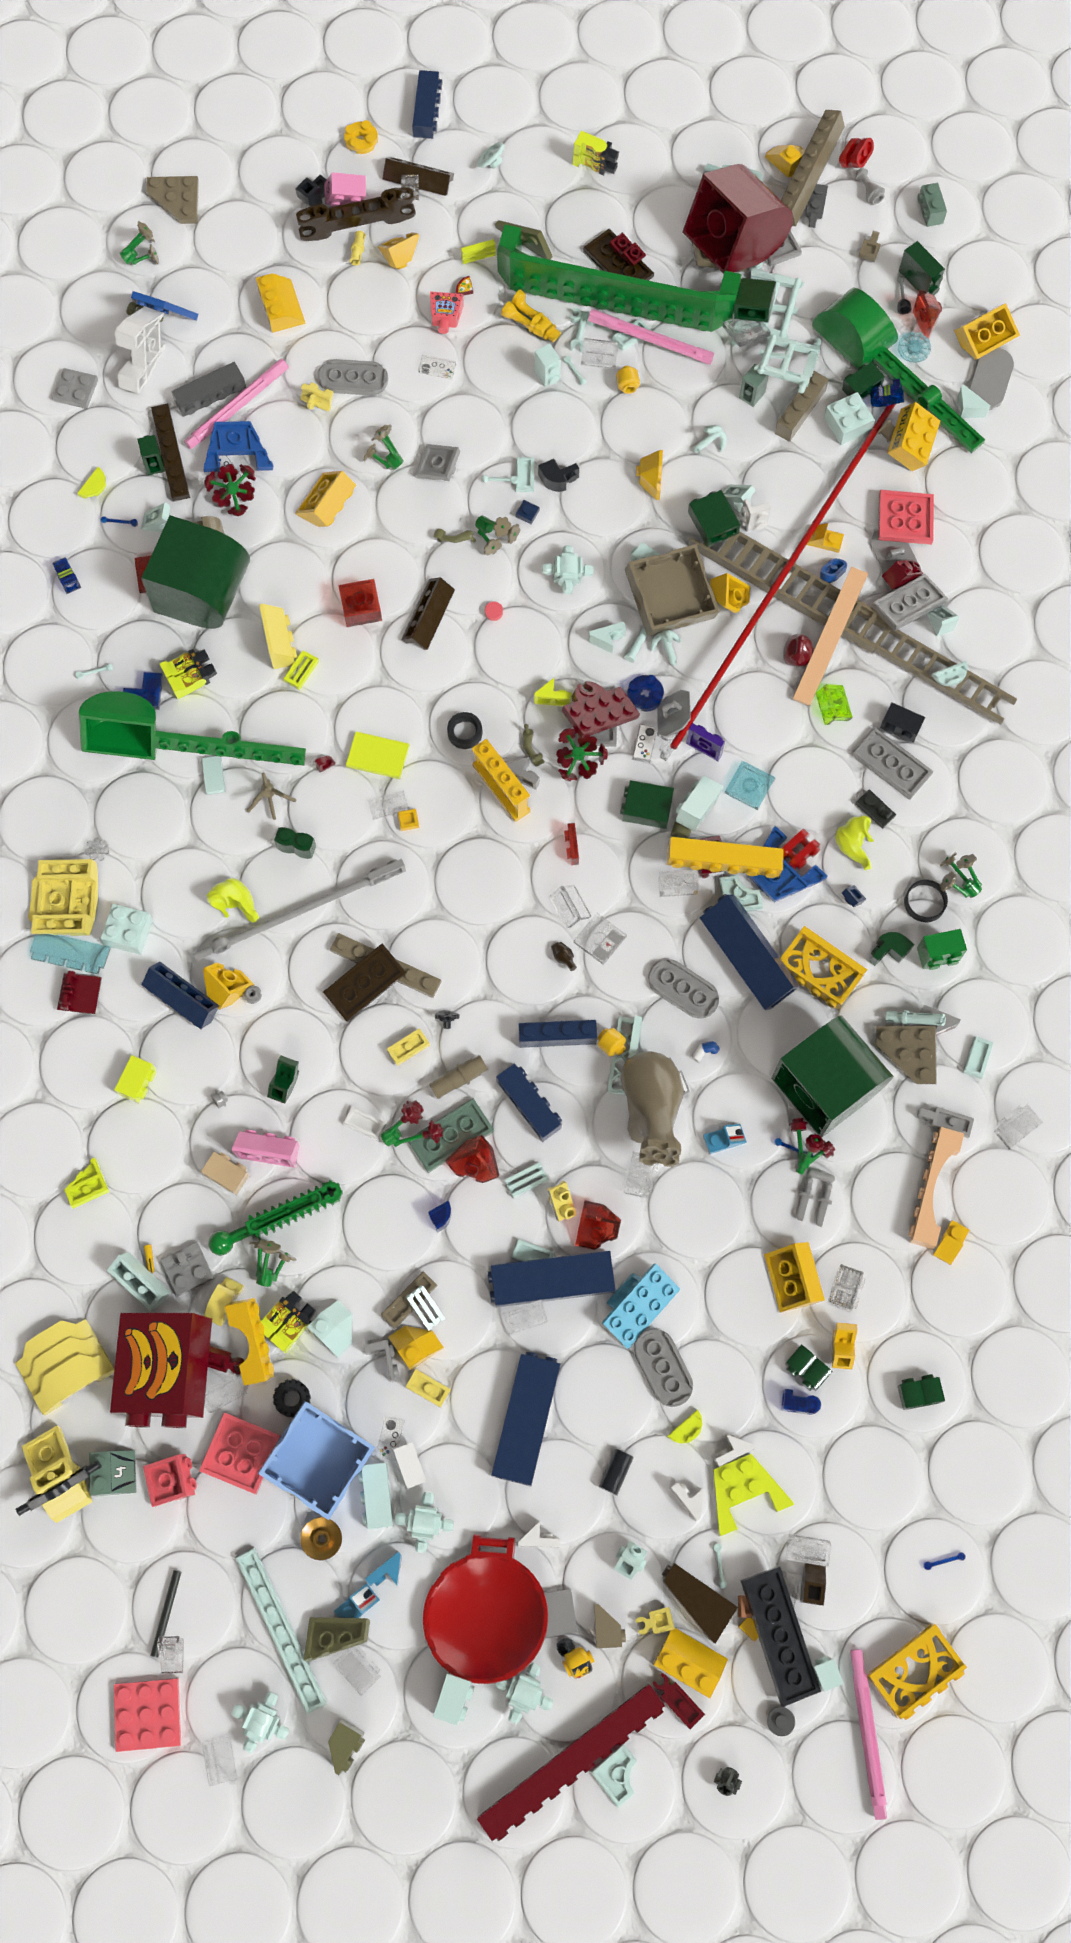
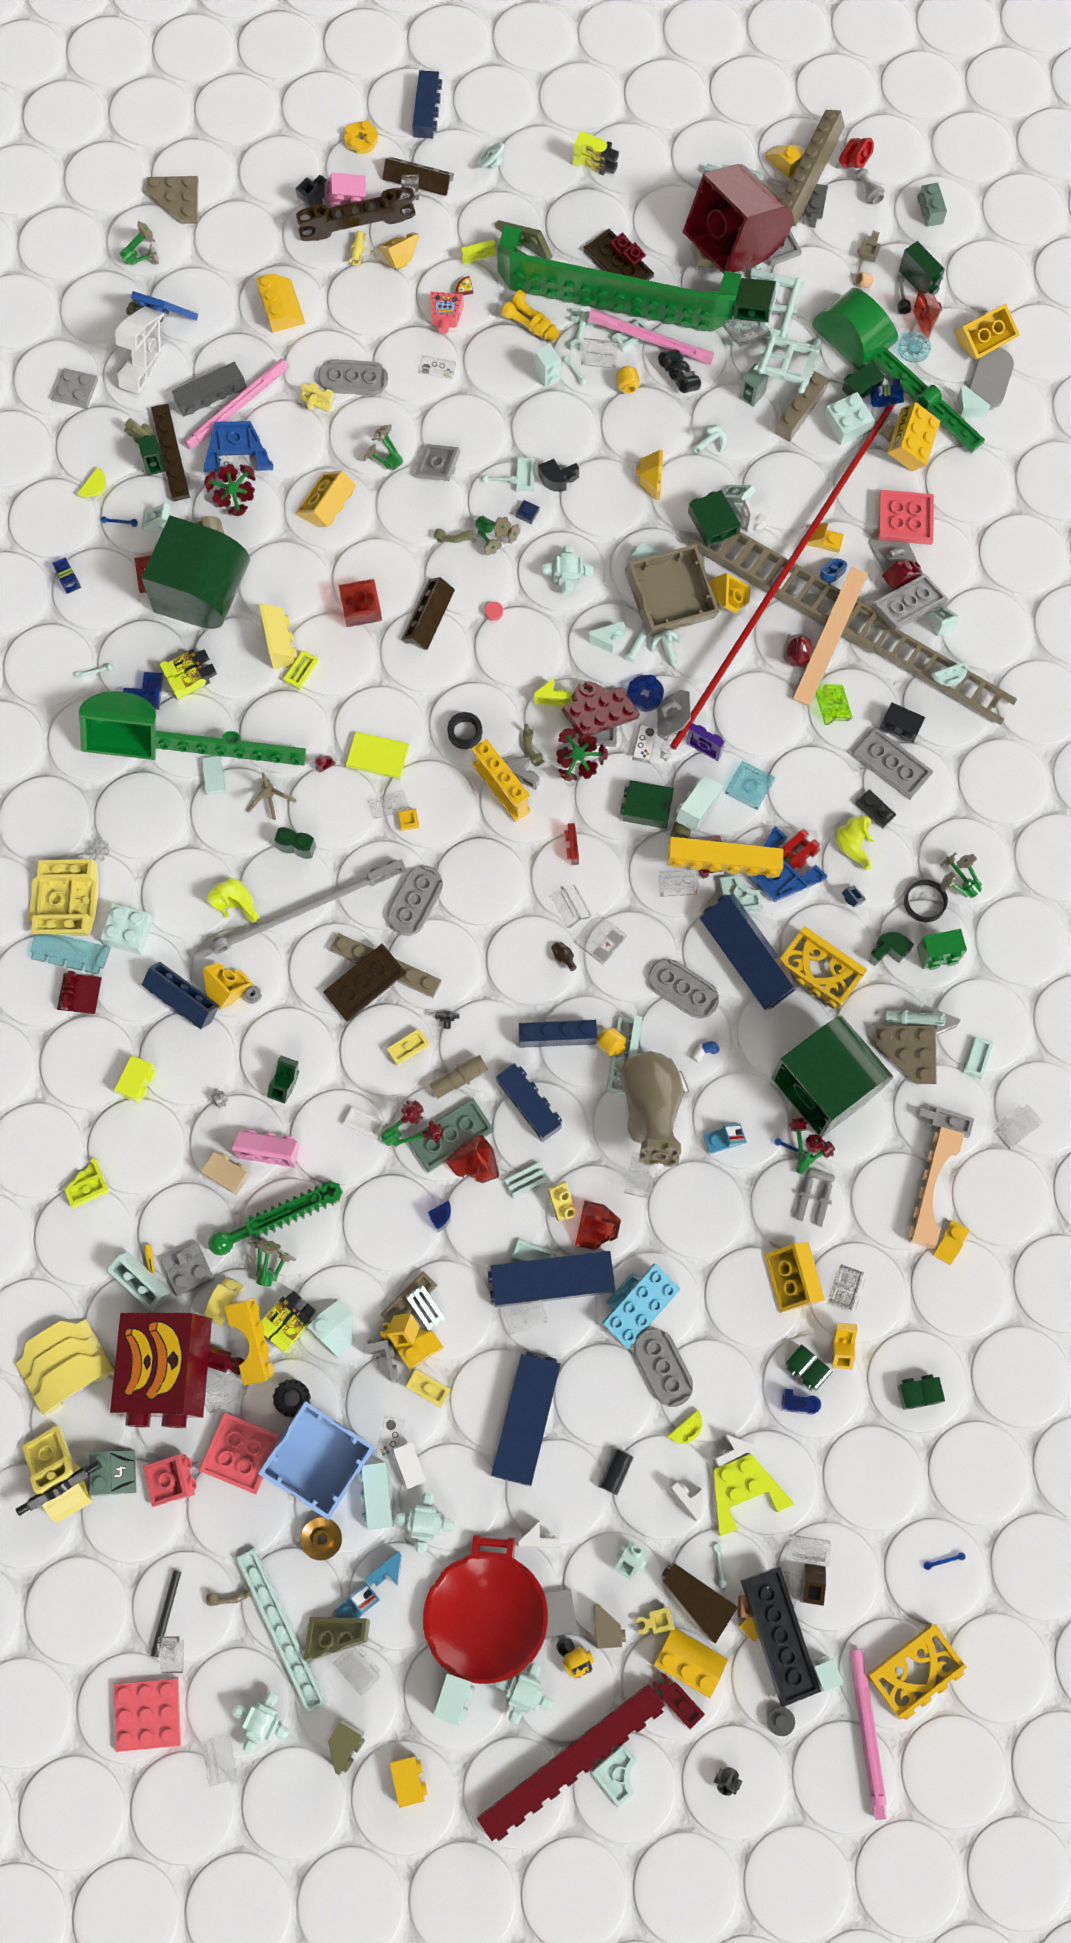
(137, 431): none -> olive plate
(214, 1600): none -> dark tan piece
(401, 1330): none -> yellow brick
(408, 1781): none -> yellow brick
(415, 900): none -> light grey tile
(679, 371): none -> black piece
(865, 278): none -> light nougat piece

